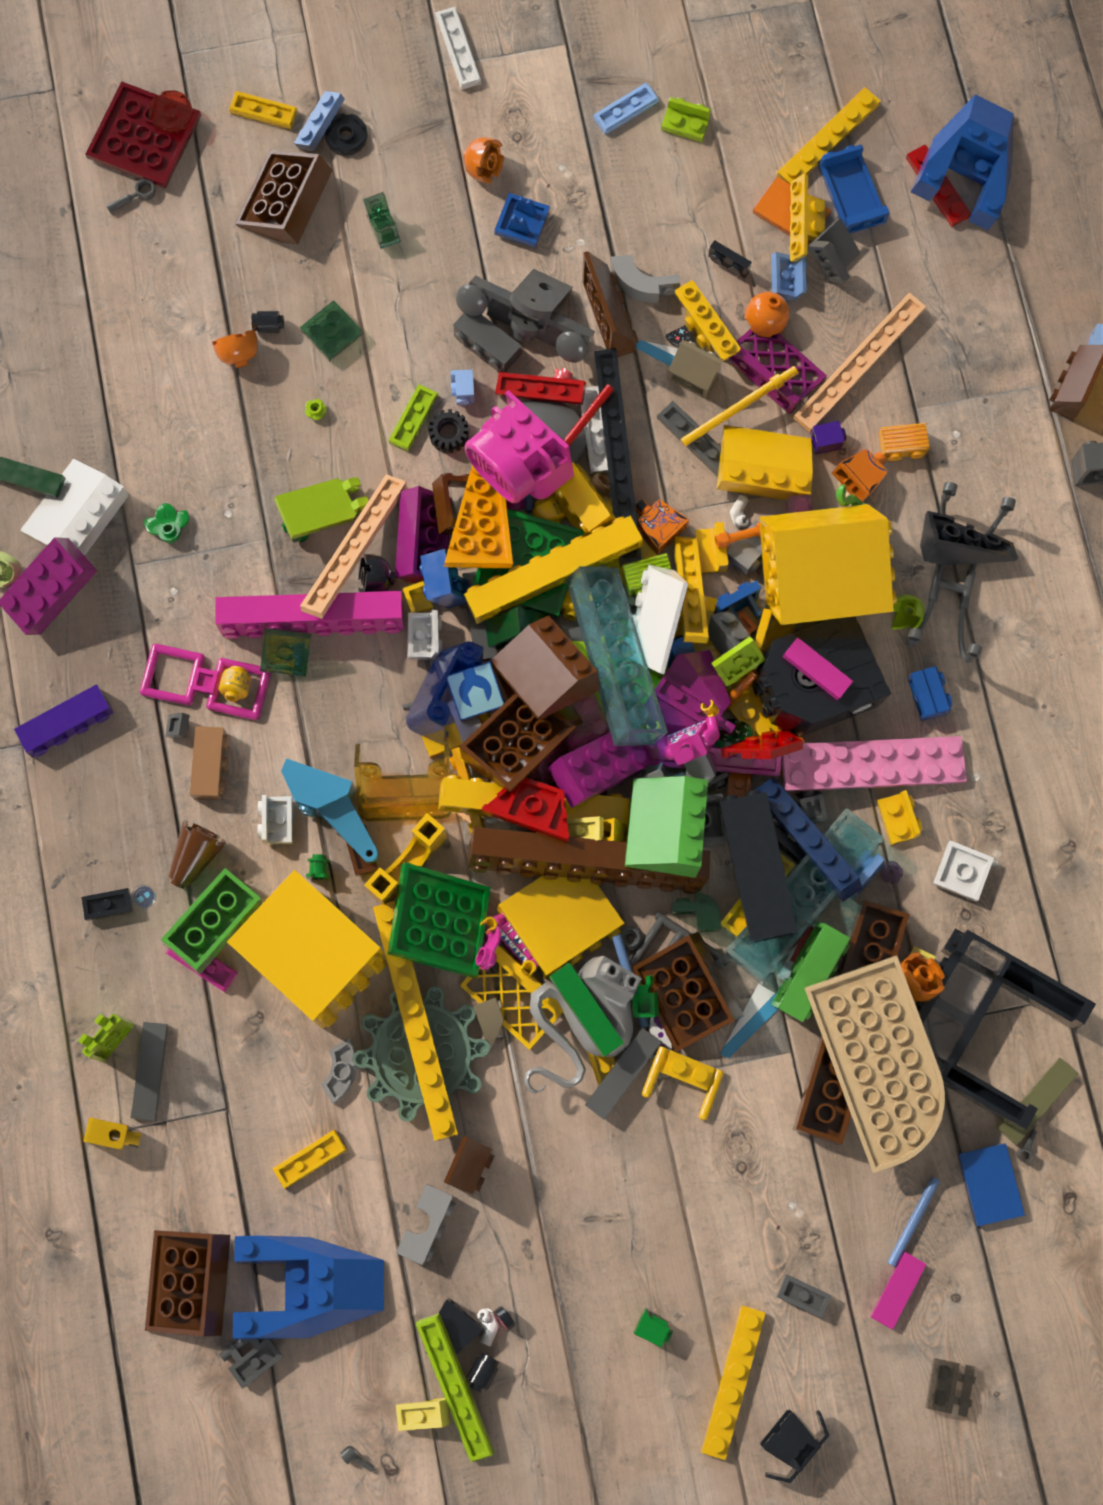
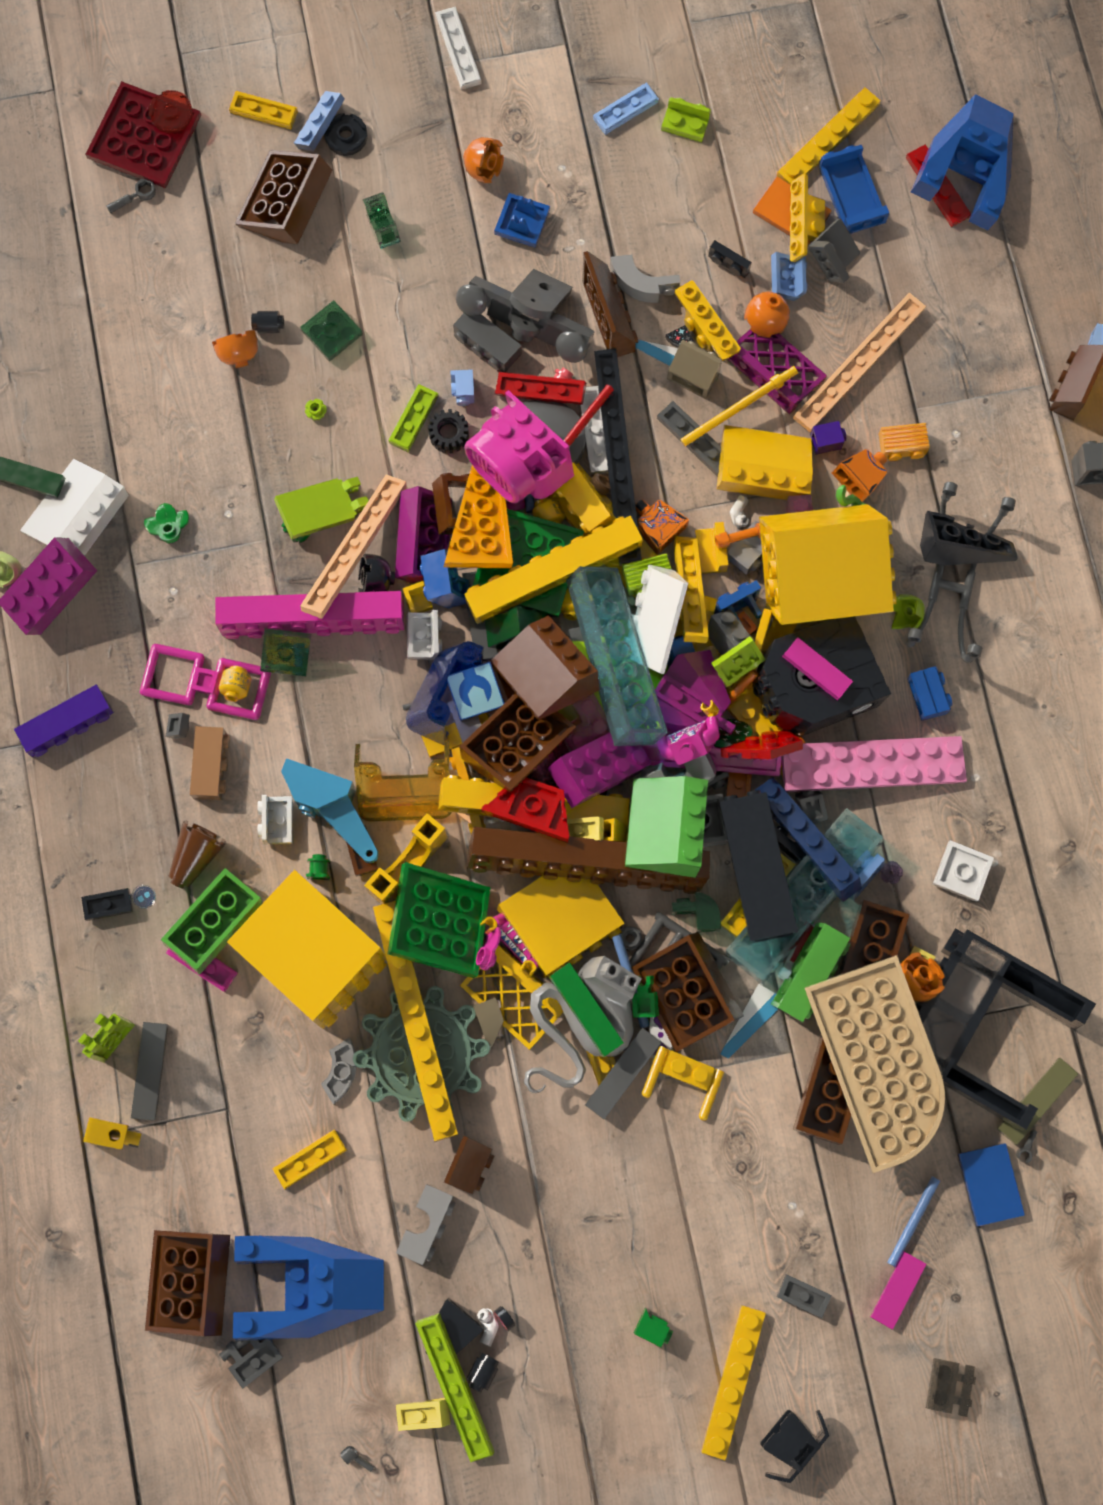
(899, 818): yellow bracket -> none

